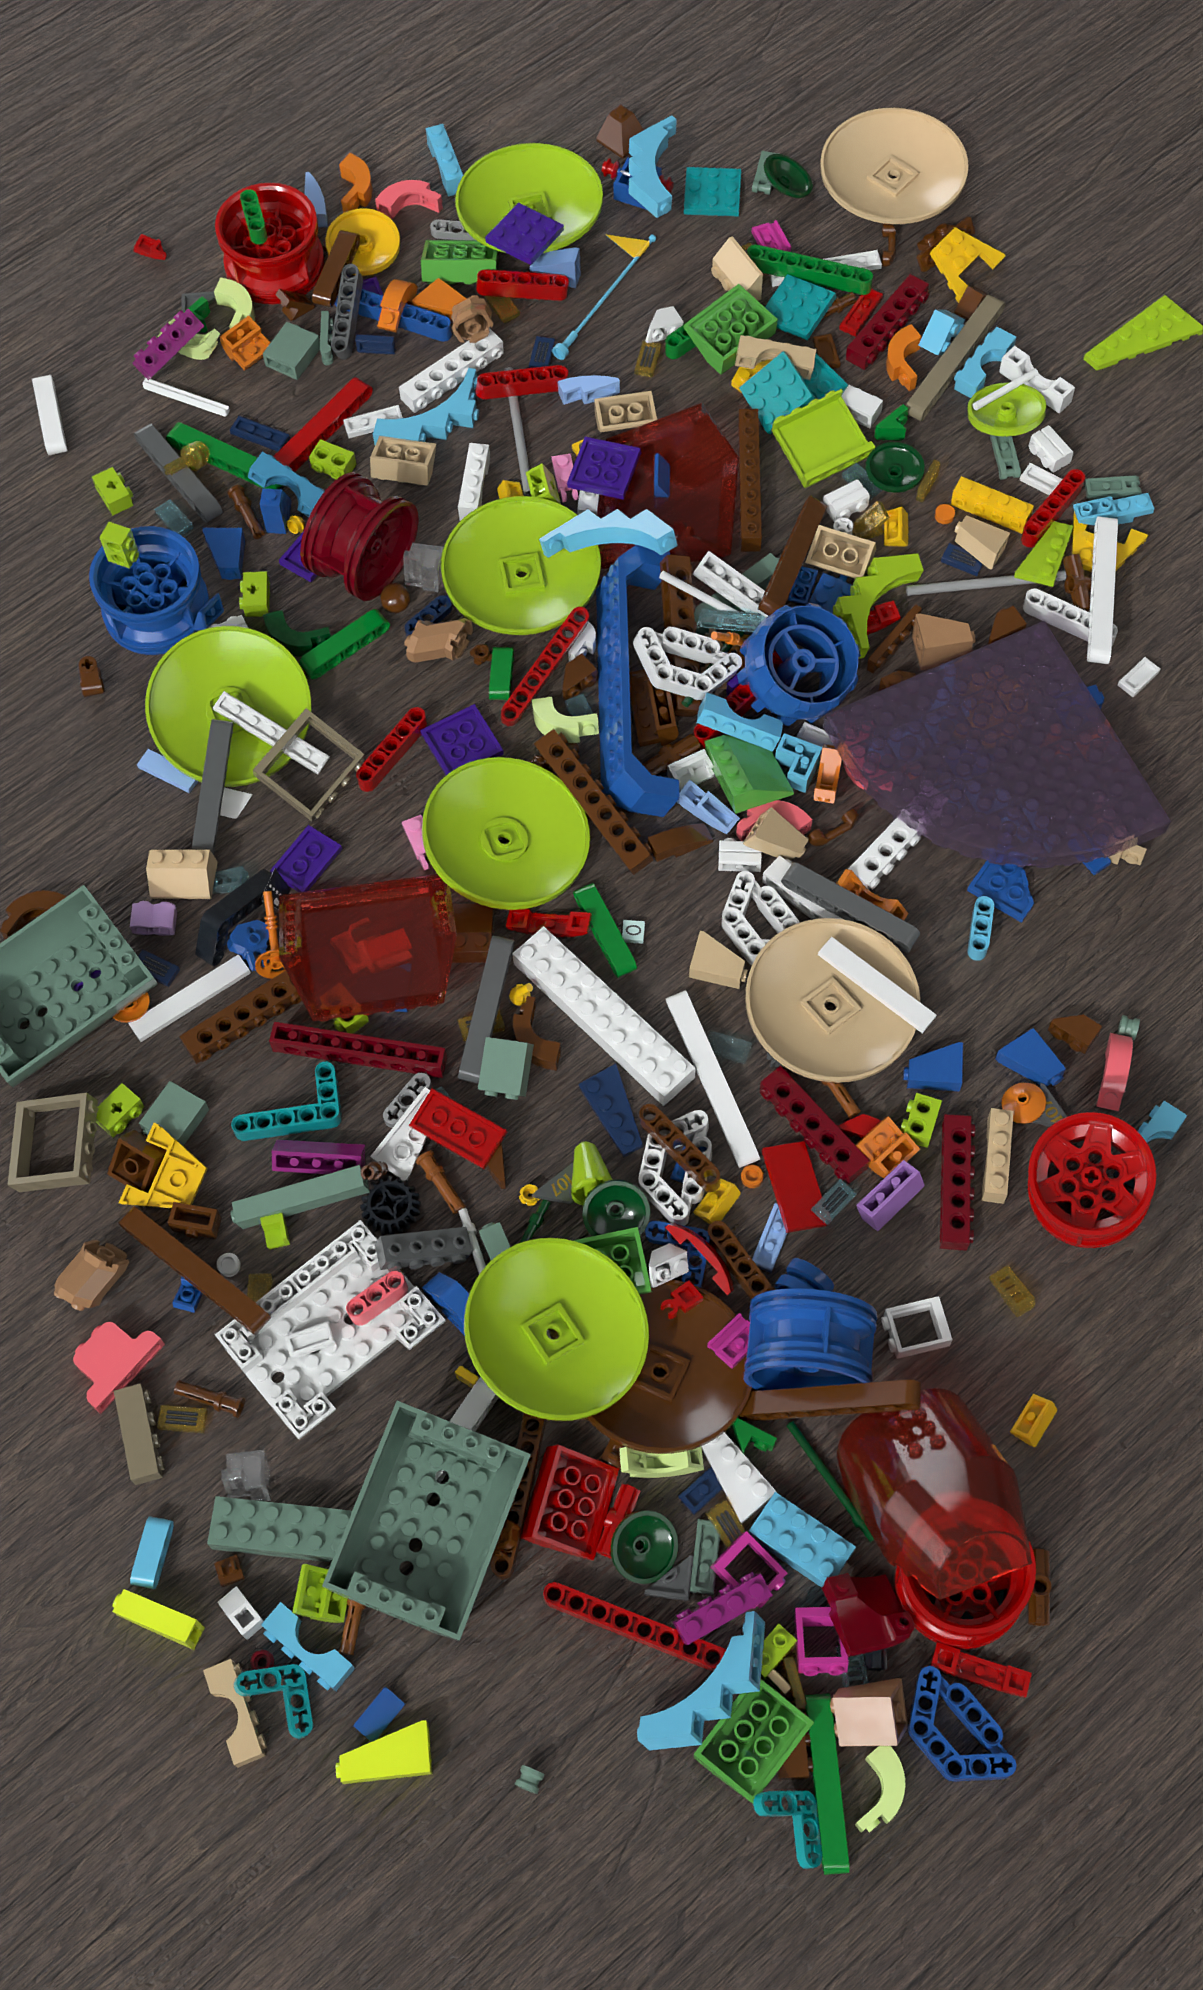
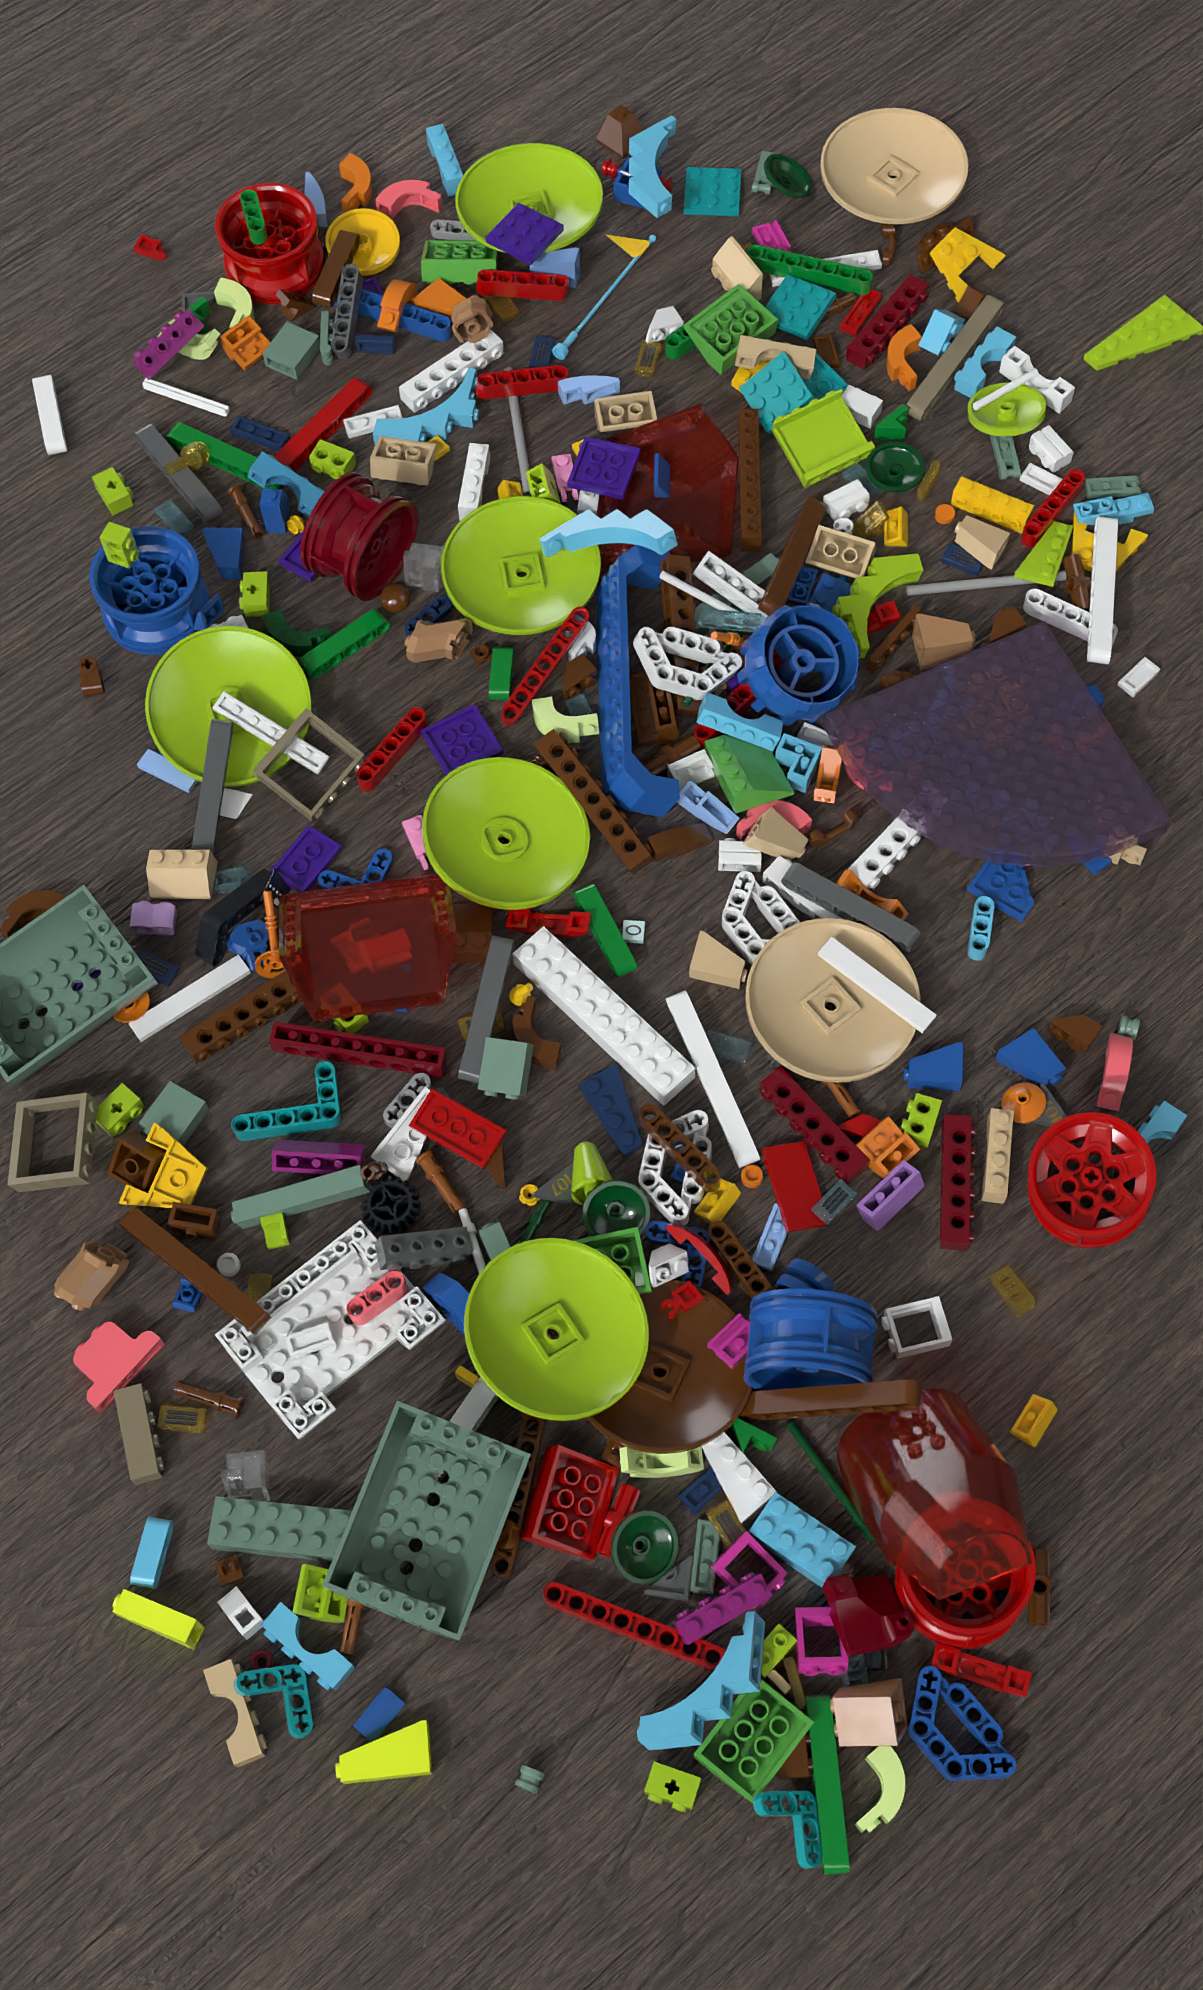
(373, 867): none -> blue beam
(441, 447): none -> yellow tile
(664, 1775): none -> lime brick

